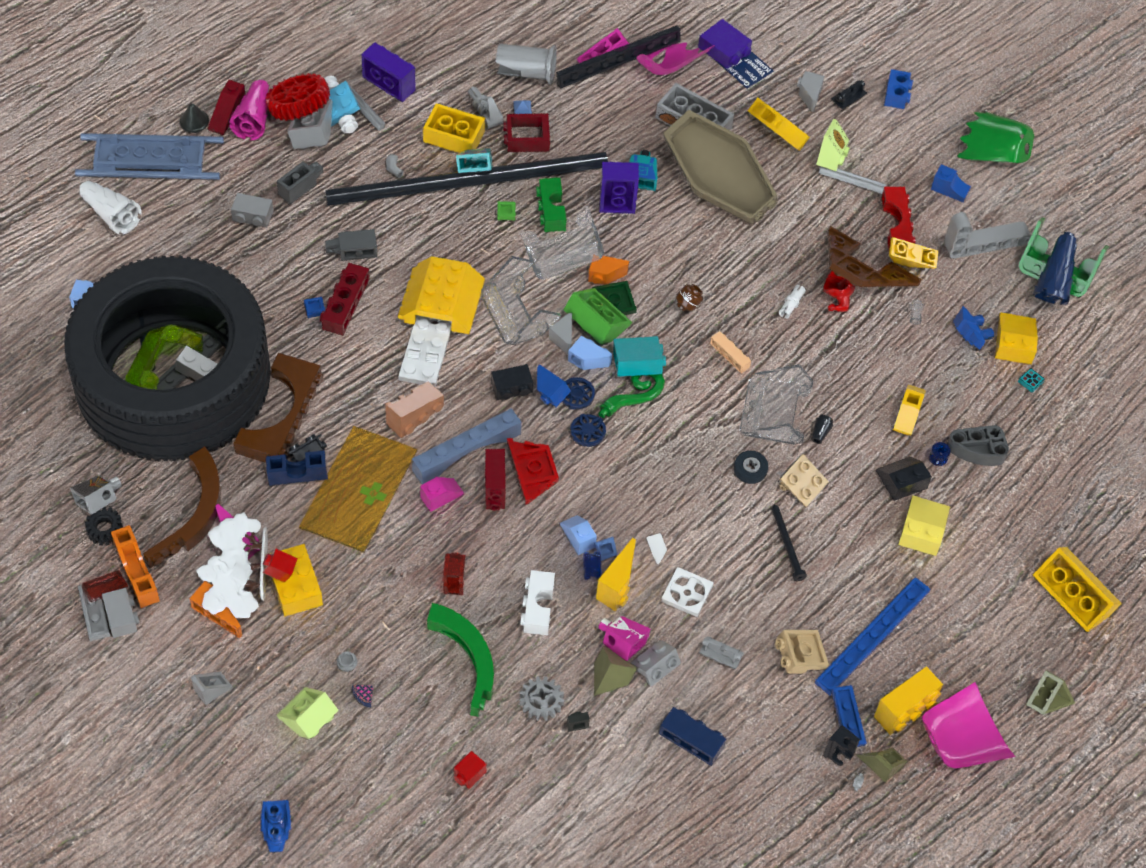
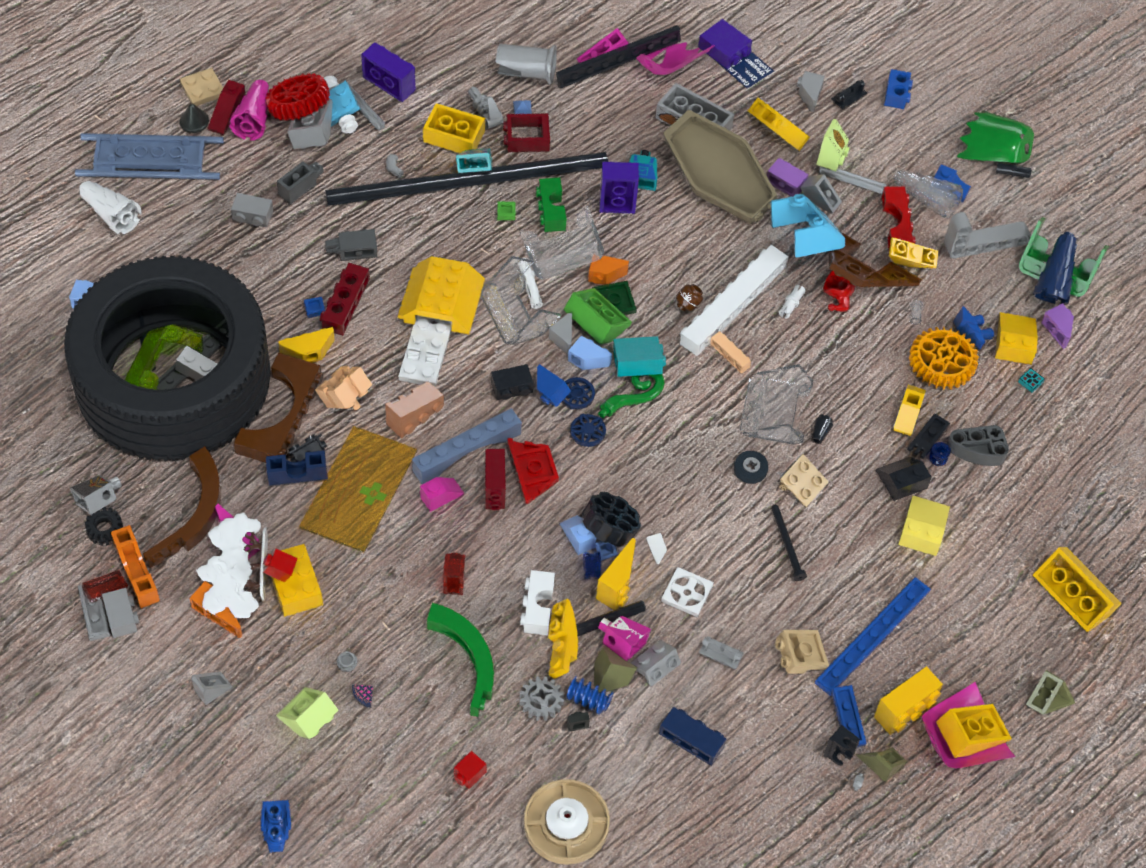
(202, 87): none -> tan plate
(308, 346): none -> yellow slope
(344, 387): none -> light nougat brick
(532, 289): none -> white pin
(564, 637): none -> yellow slope
(566, 821): none -> tan piece
(589, 696): none -> blue piece
(611, 519): none -> black connector
(626, 611): none -> black axle
(733, 299): none -> white brick
(786, 177): none -> medium lavender brick
(821, 193): none -> light grey slope
(821, 233): none -> medium azure windscreen
(929, 435): none -> black hinge
(932, 192): none -> clear cone
(943, 358): none -> light orange gear
(972, 729): none -> yellow slope
(1013, 170): none -> black axle
(1059, 324): none -> medium lavender slope

